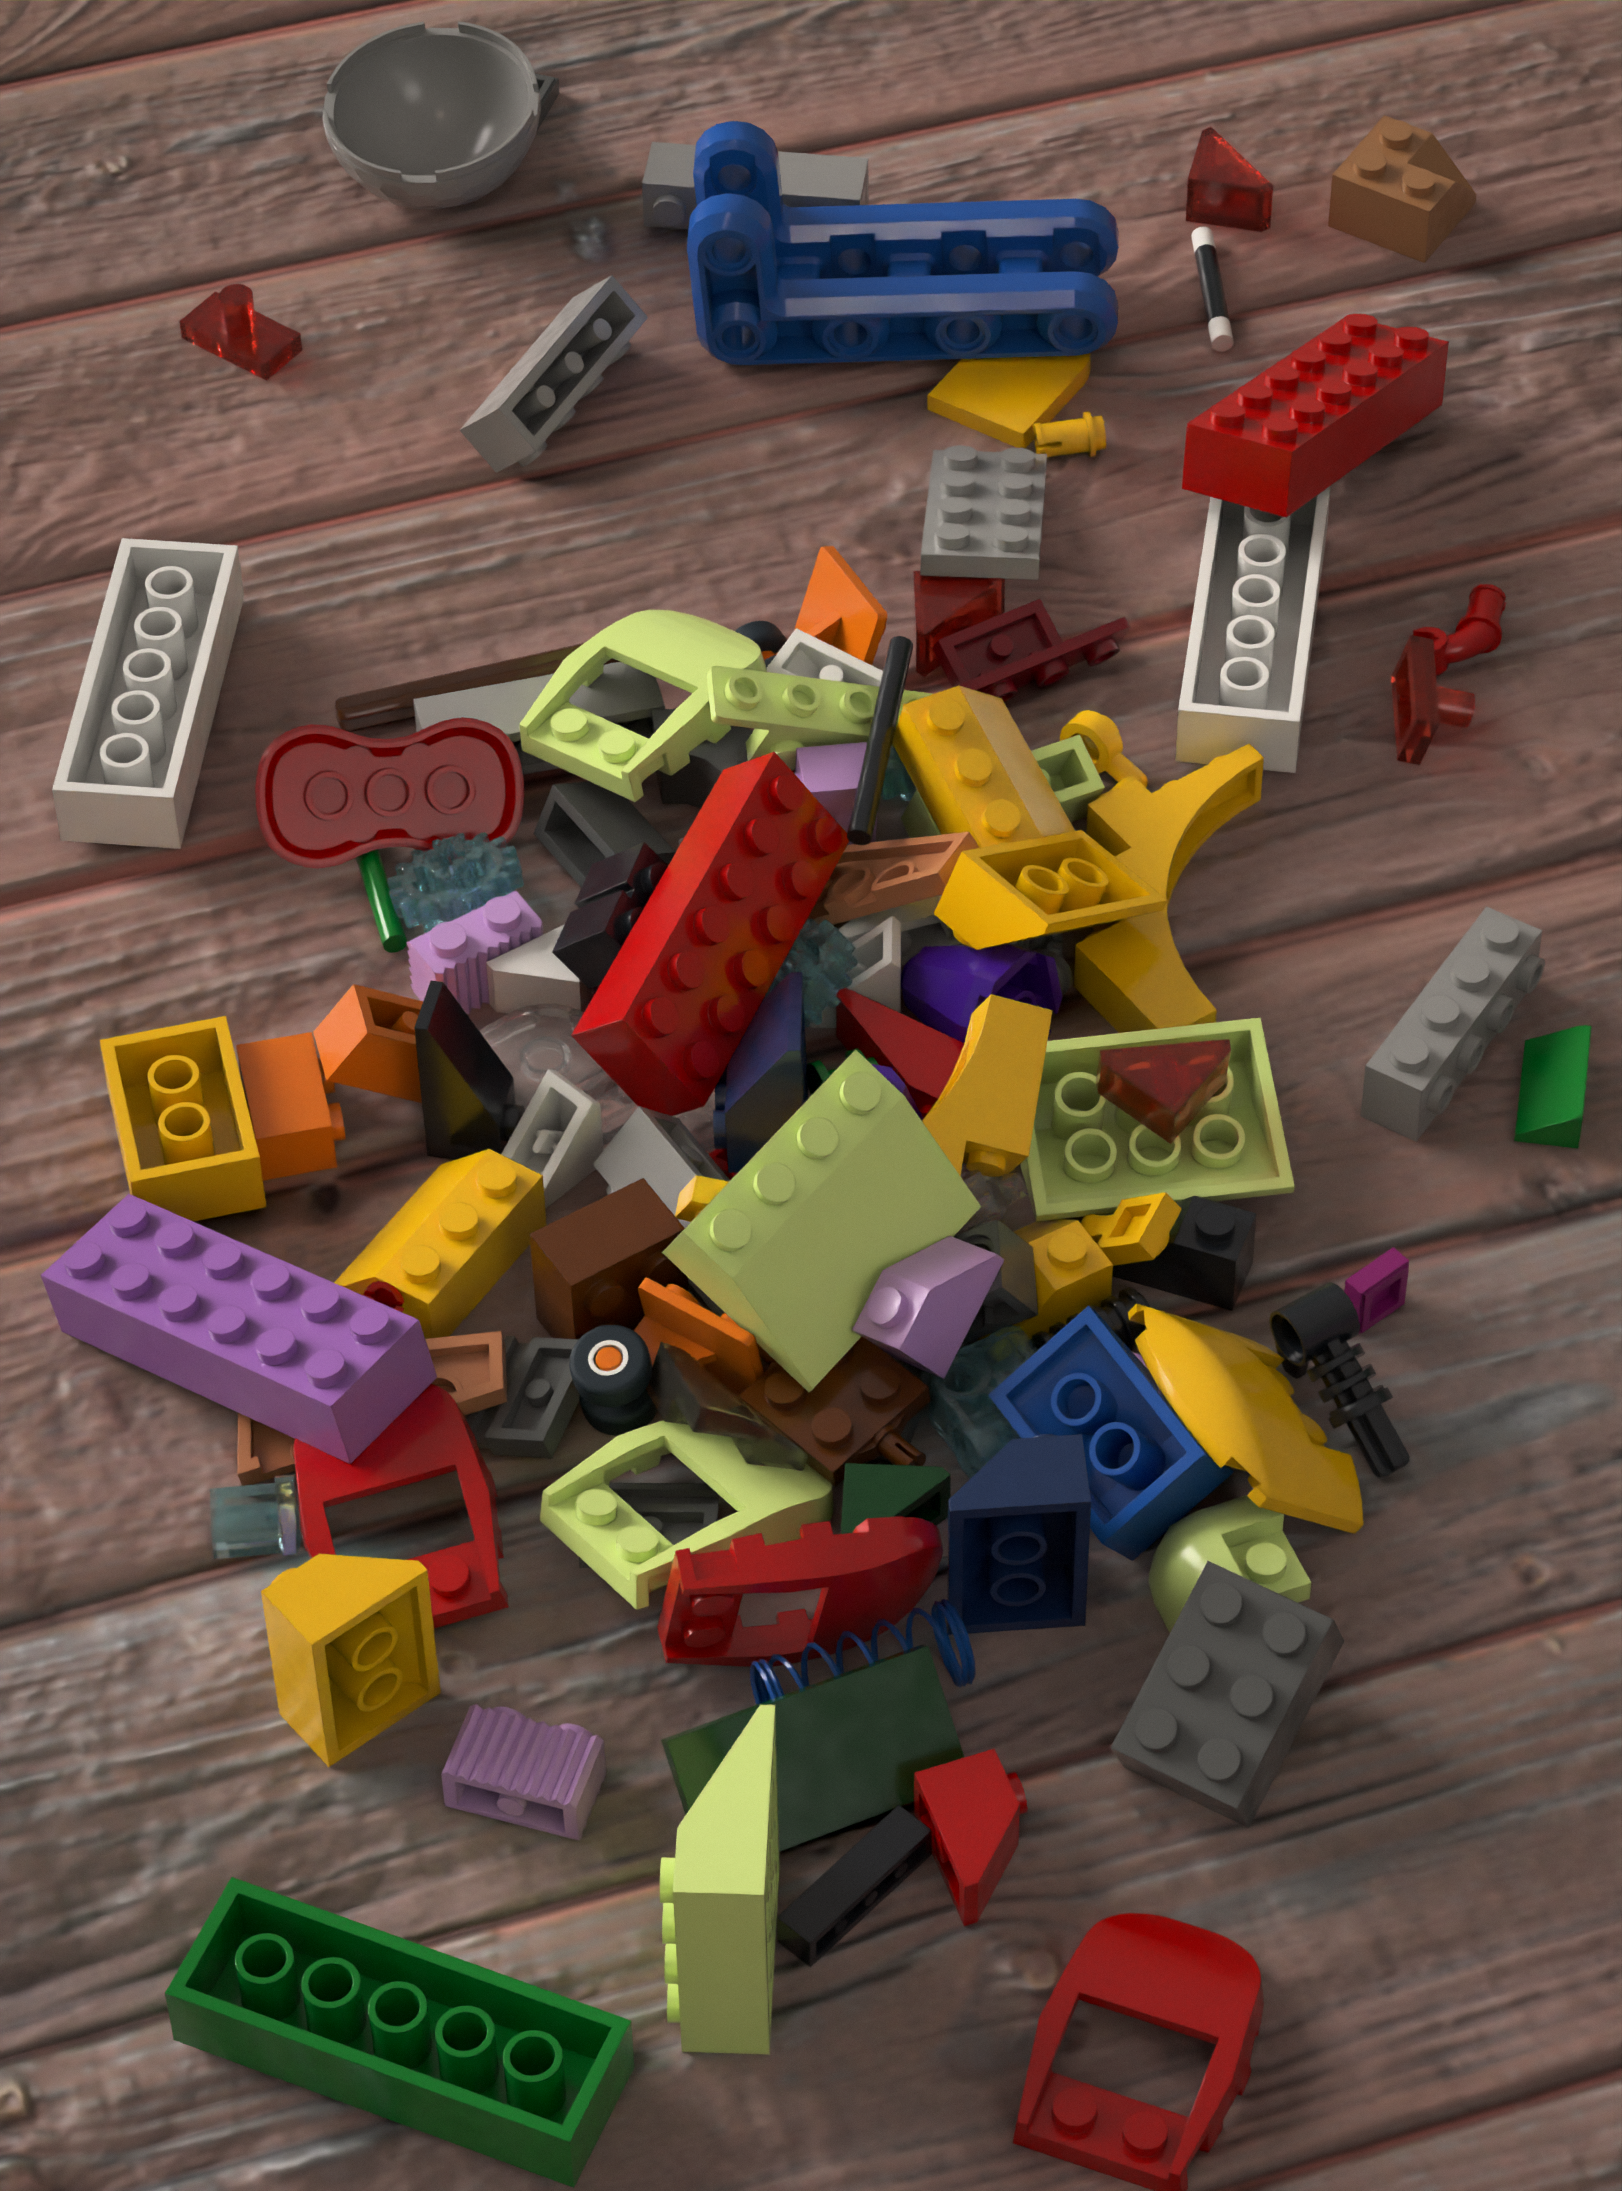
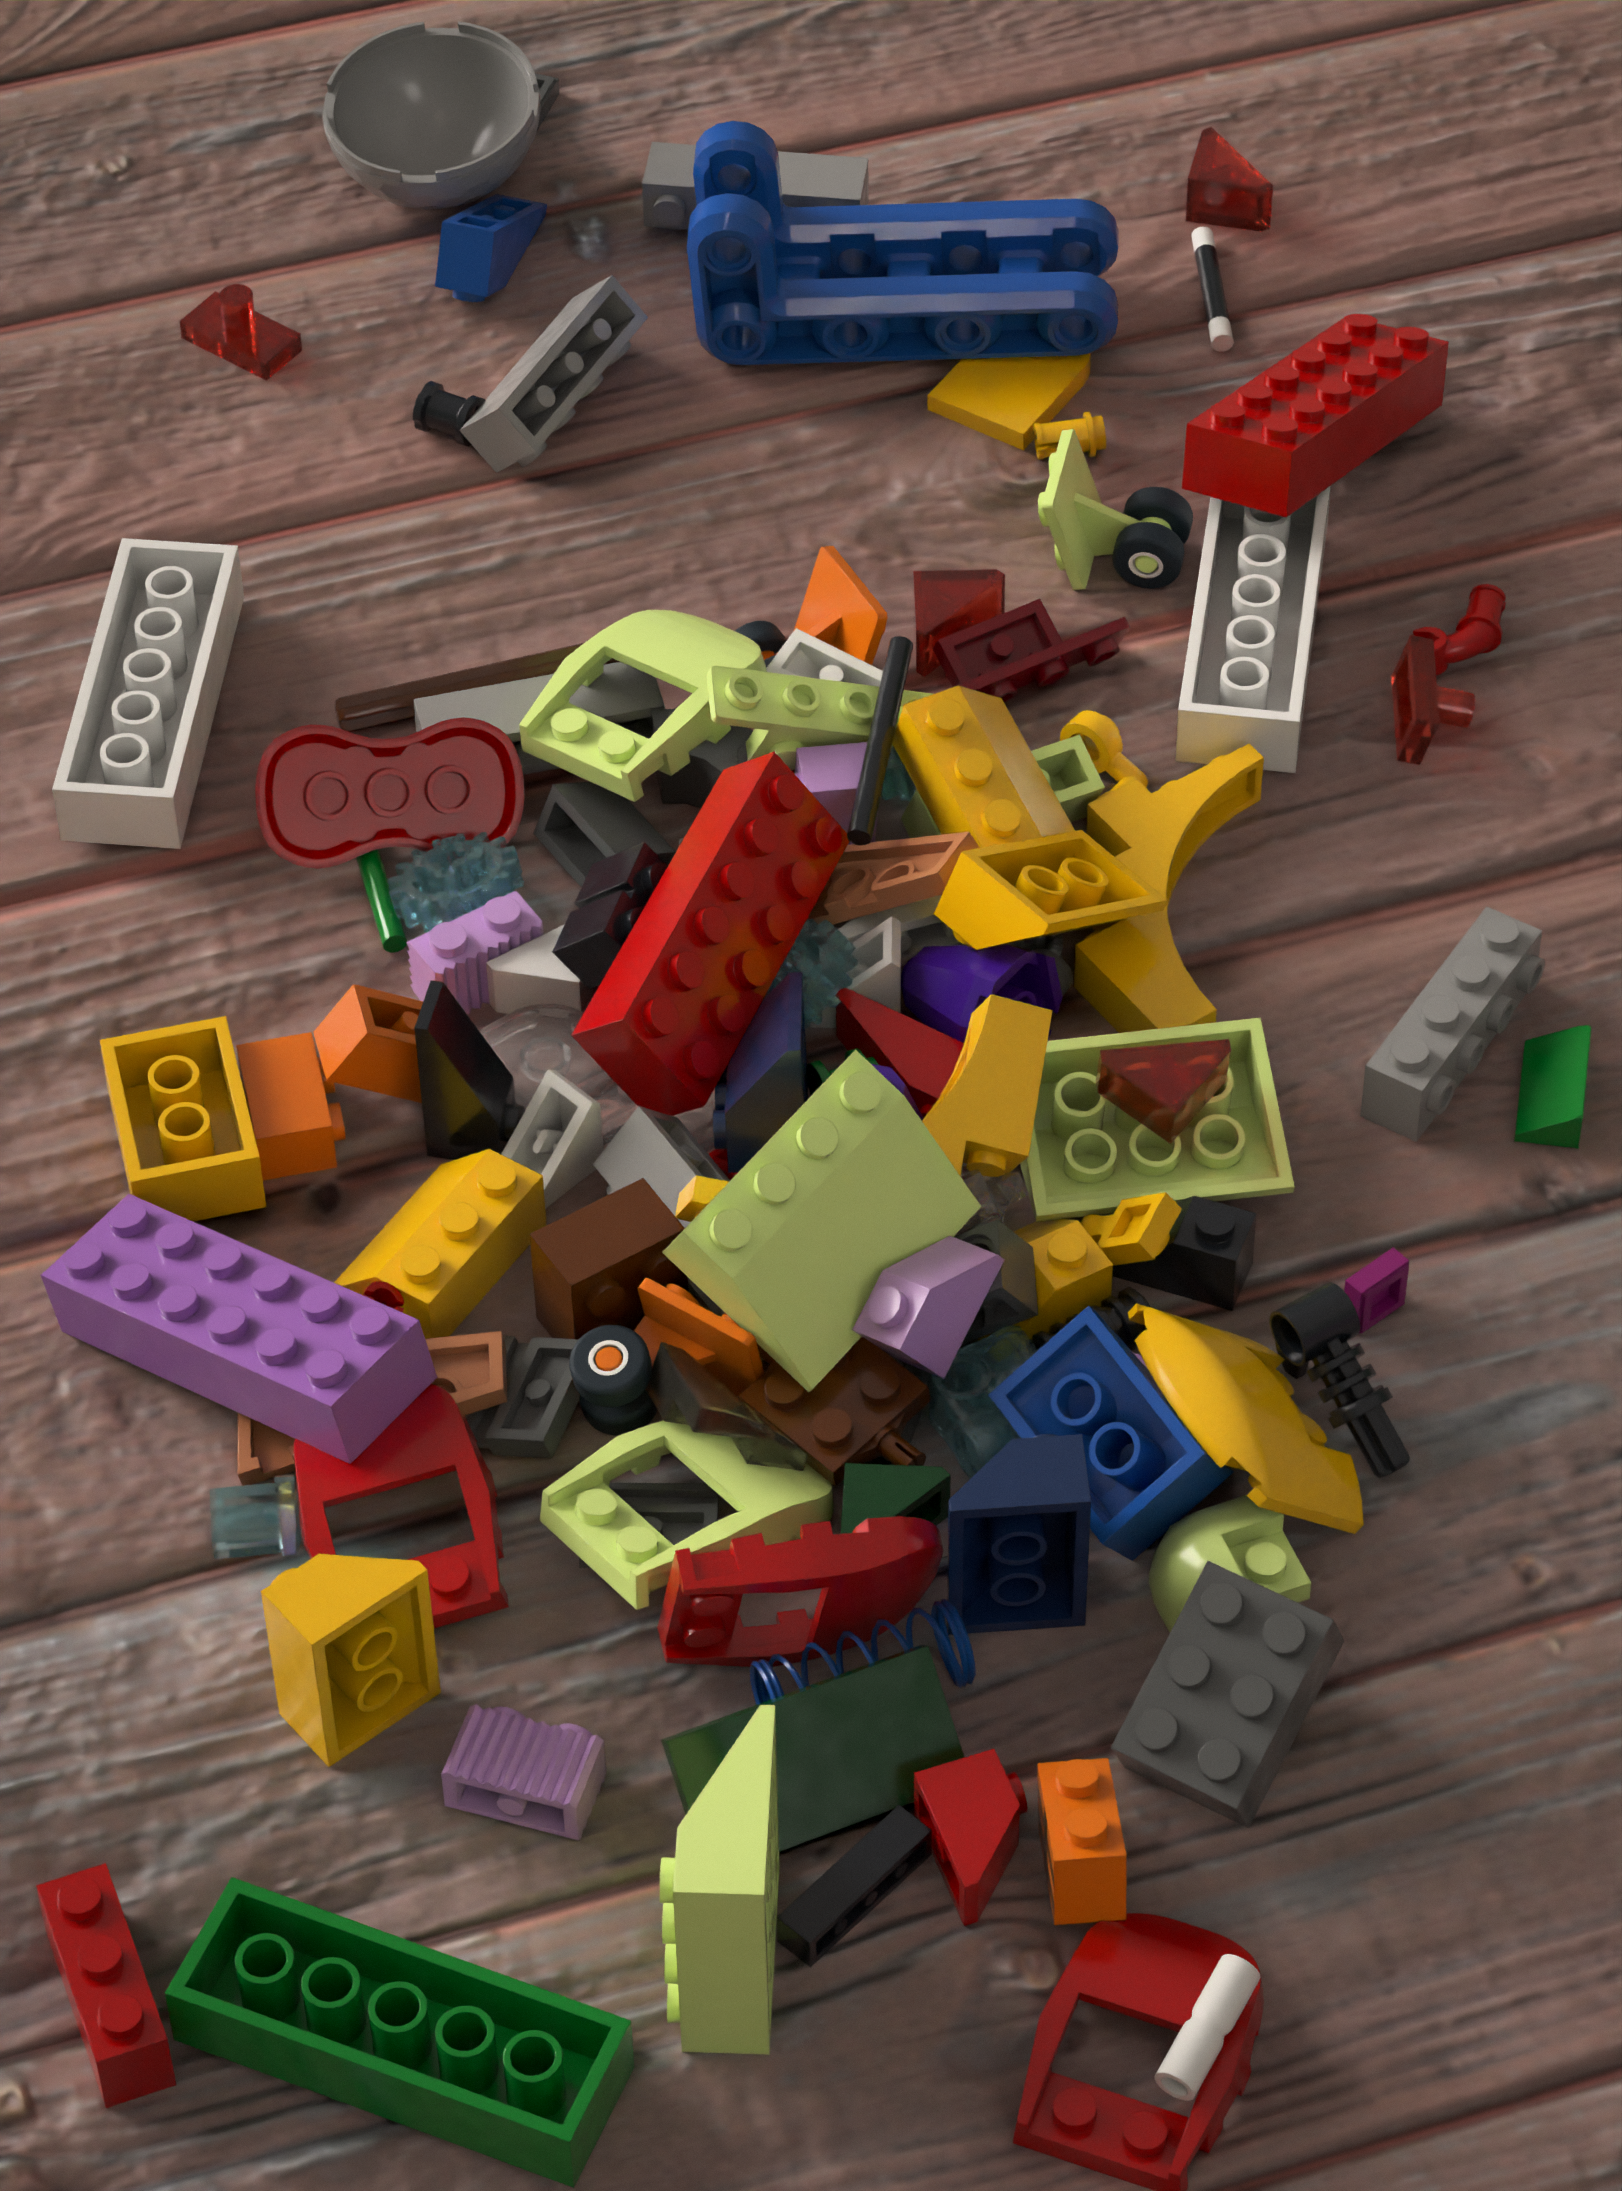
(106, 1985): none -> red brick
(444, 411): none -> black bush
(485, 245): none -> blue slope
(984, 514): light grey plate -> none
(1082, 1841): none -> orange brick
(1143, 539): none -> plate
(1204, 2032): none -> white piece
(1399, 191): medium nougat slope -> none

